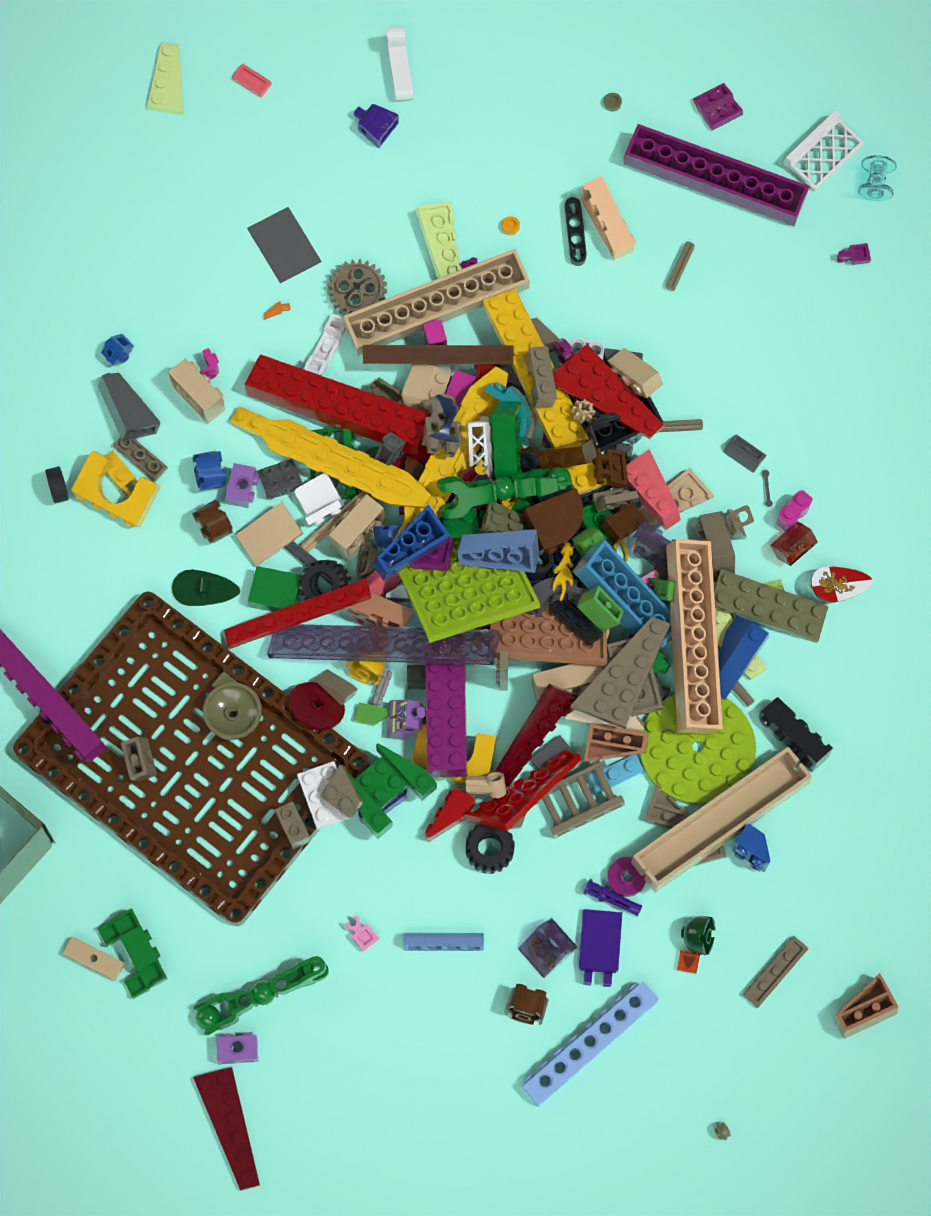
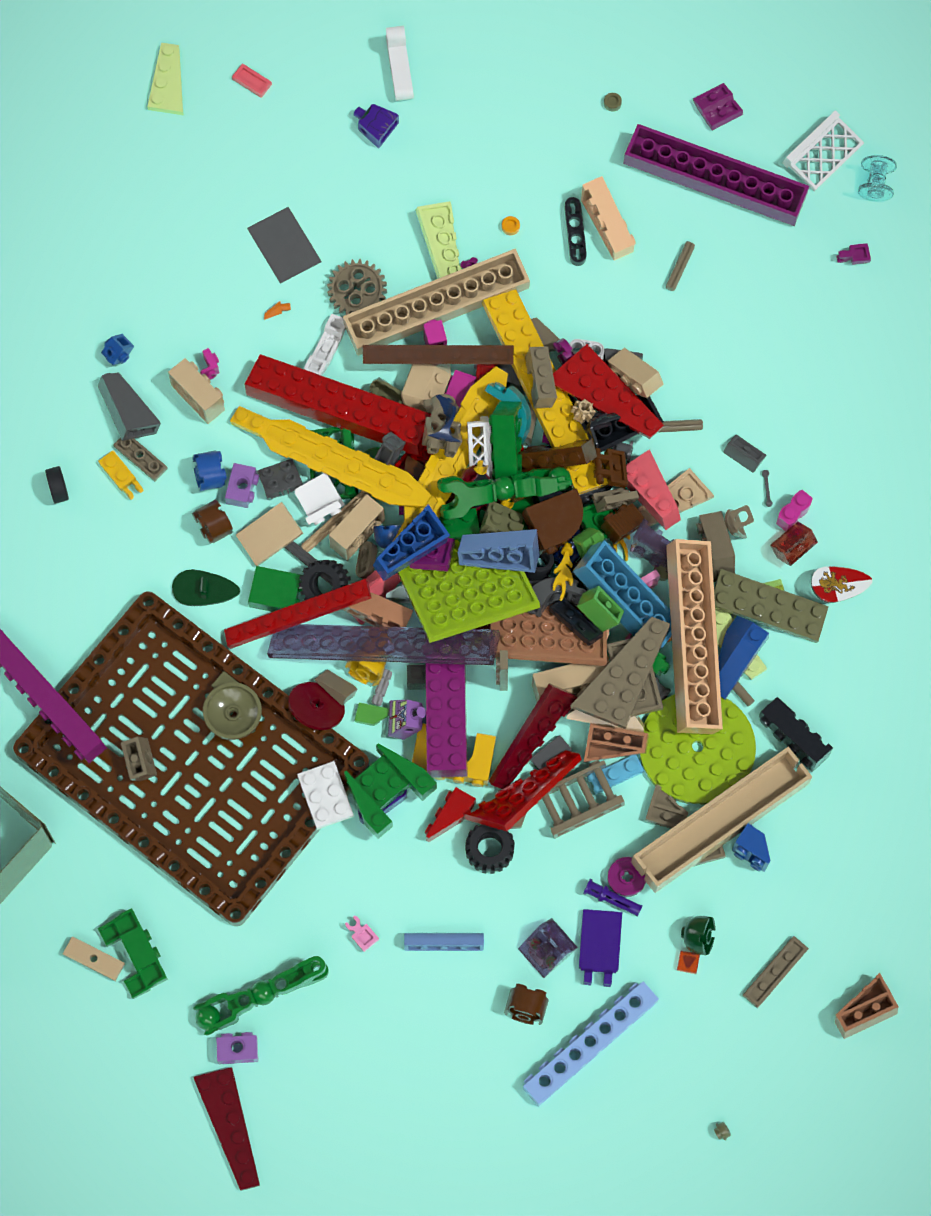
(89, 487): yellow arch -> none
(292, 825): dark tan brick -> none
(341, 793): dark tan wing -> none
(491, 784): tan piece -> none
(529, 460): black tile -> none
(663, 588): bright green tile -> none

